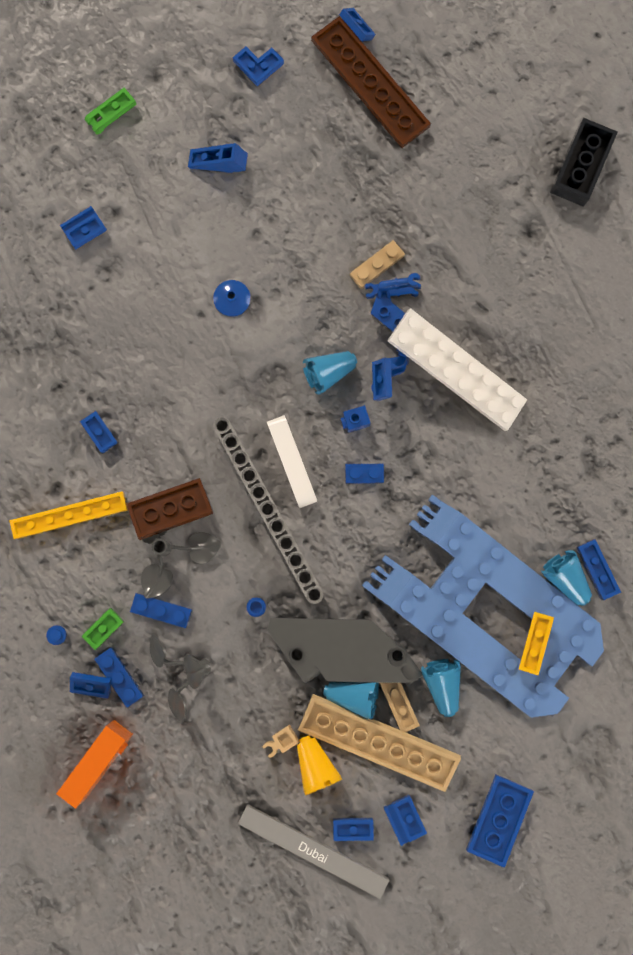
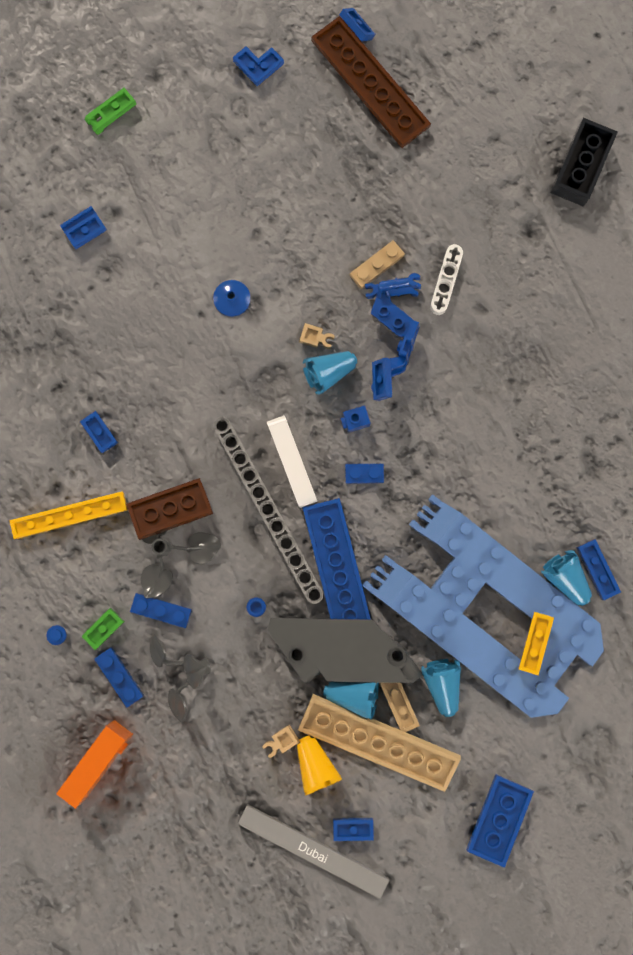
(90, 685): blue plate -> none
(219, 158): blue slope -> none
(313, 336): none -> tan plate
(336, 560): none -> blue plate
(405, 820): blue plate -> none
(446, 279): none -> white beam
(457, 369): white plate -> none

